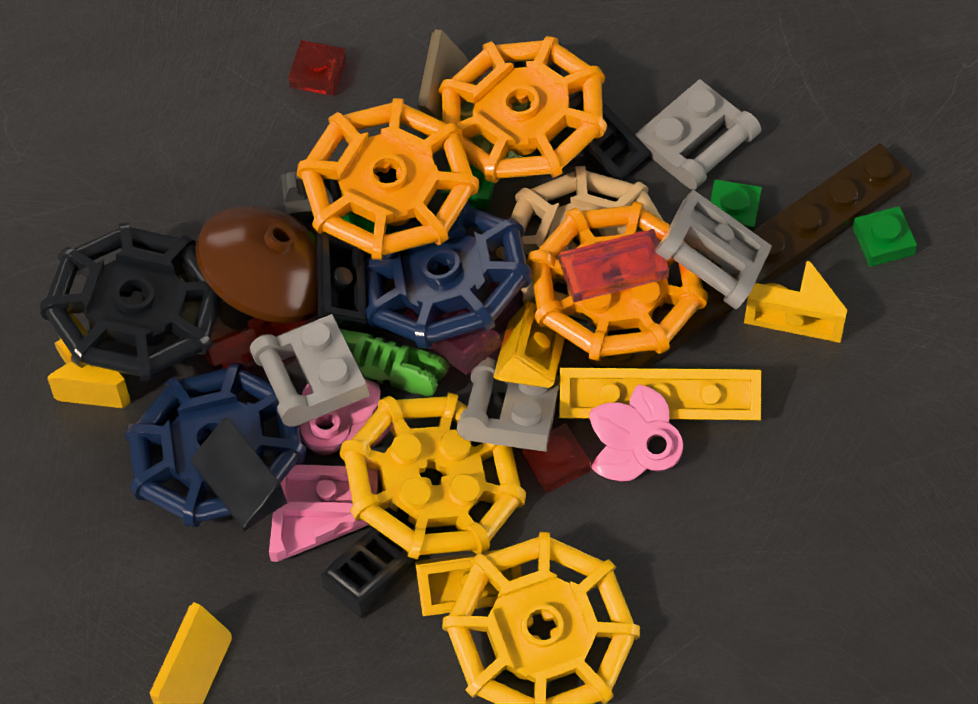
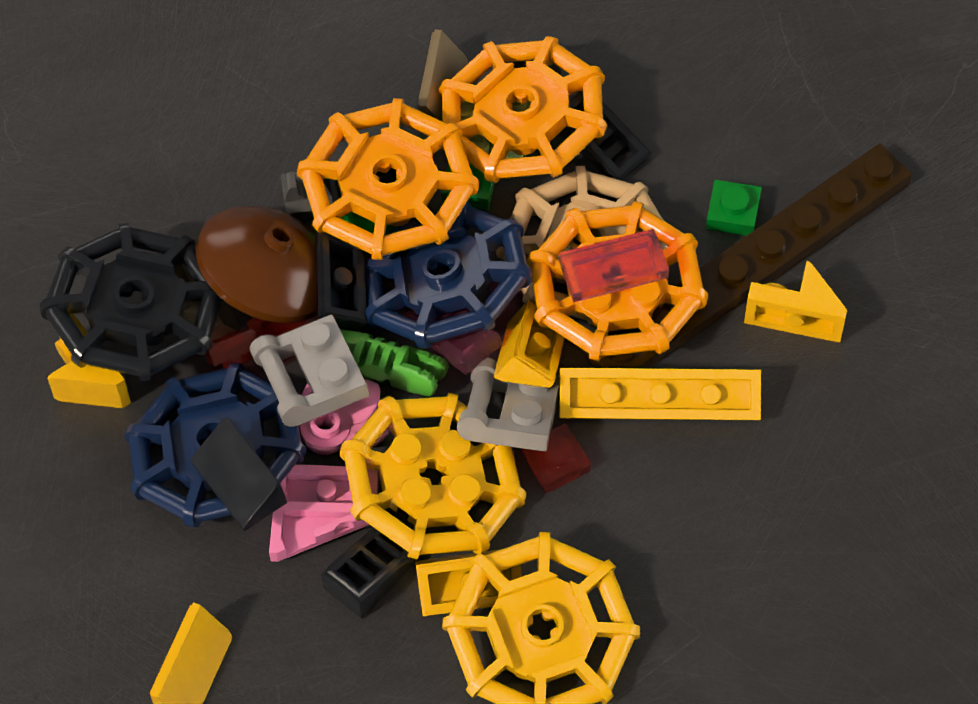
(317, 68): clear red plate -> none
(628, 433): bright pink plate -> none
(688, 124): light grey plate -> none
(720, 239): light grey plate -> none
(884, 236): green plate -> none

